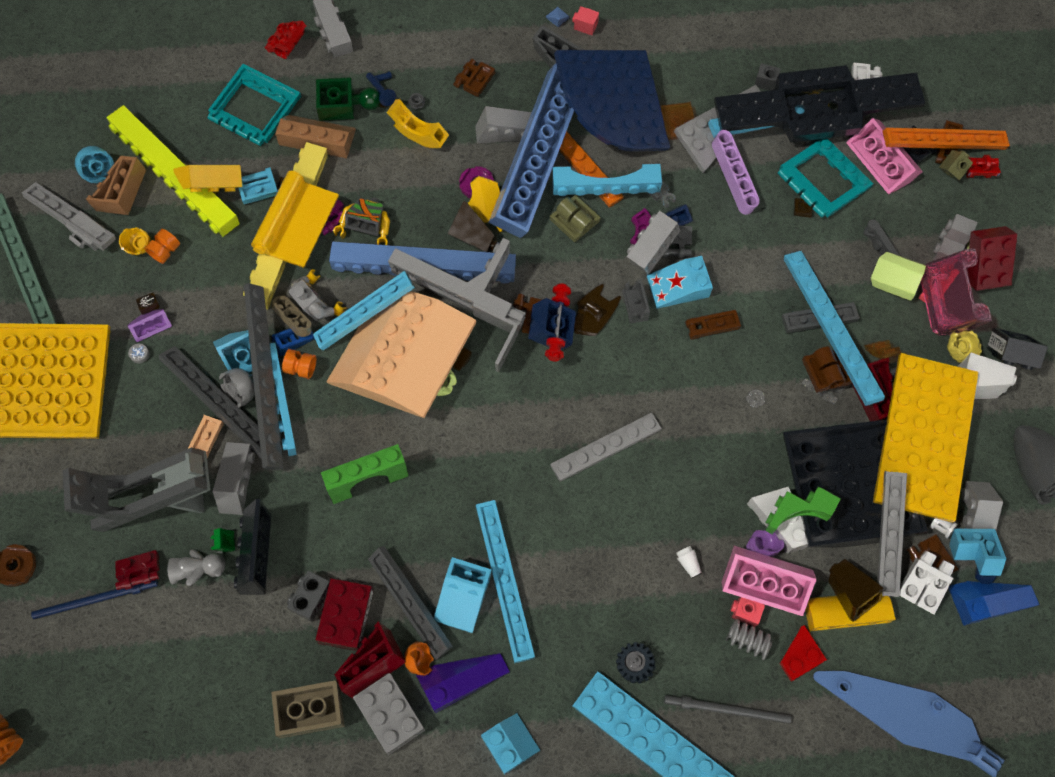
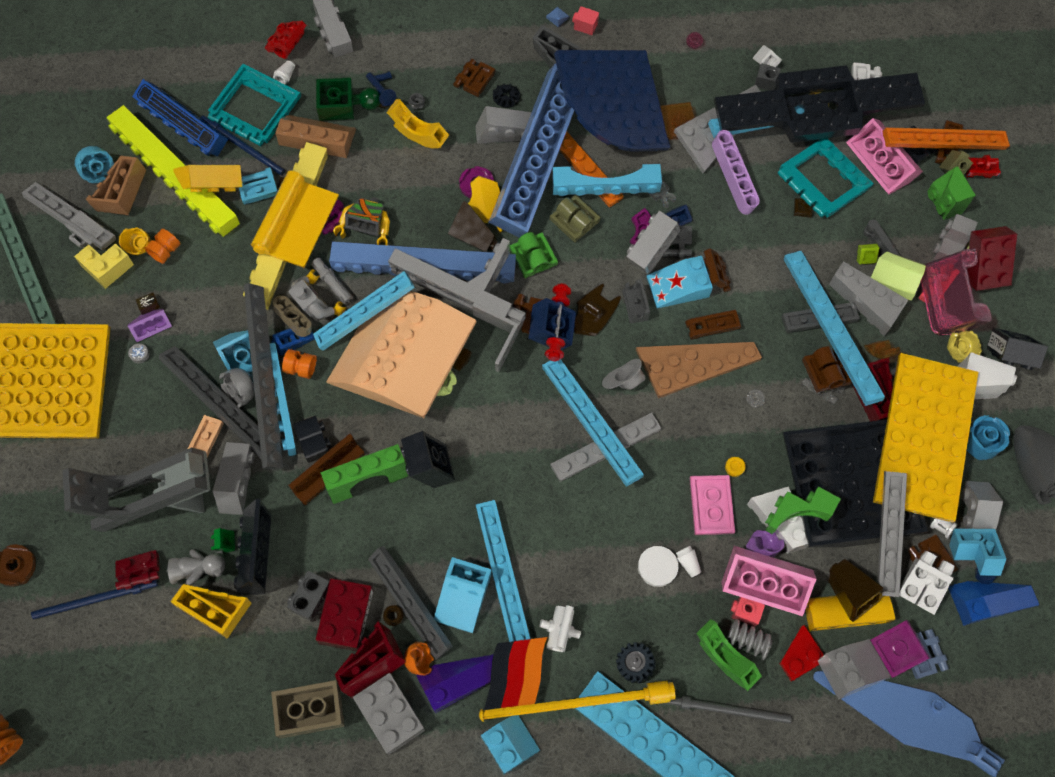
(104, 267): none -> light yellow brick
(180, 118): none -> brick
(213, 609): none -> yellow wedge
(244, 146): none -> dark blue bar
(284, 72): none -> white cone
(311, 438): none -> black brick
(311, 483): none -> reddish brown fence
(327, 275): none -> light grey pin
(390, 609): none -> dark brown plate
(427, 459): none -> black brick
(506, 101): none -> black gear
(518, 678): none -> flag
(533, 254): none -> bright green plate
(560, 628): none -> white pin
(593, 422): none -> medium azure plate
(626, 376): none -> light grey piece
(658, 566): none -> white tile
(687, 365): none -> medium nougat wing
(692, 37): none -> clear pink plate
(712, 505): none -> bright pink tile
(717, 269): none -> reddish brown plate
(727, 657): none -> bright green arch
(735, 466): none -> yellow tile
(767, 57): none -> white panel
(853, 668): none -> light grey slope
(867, 253): none -> lime tile
(871, 298): none -> light grey wedge
(900, 649): none -> magenta plate
(928, 667): none -> sand blue plate
(951, 193): none -> bright green slope
(987, 437): none -> dark azure brick

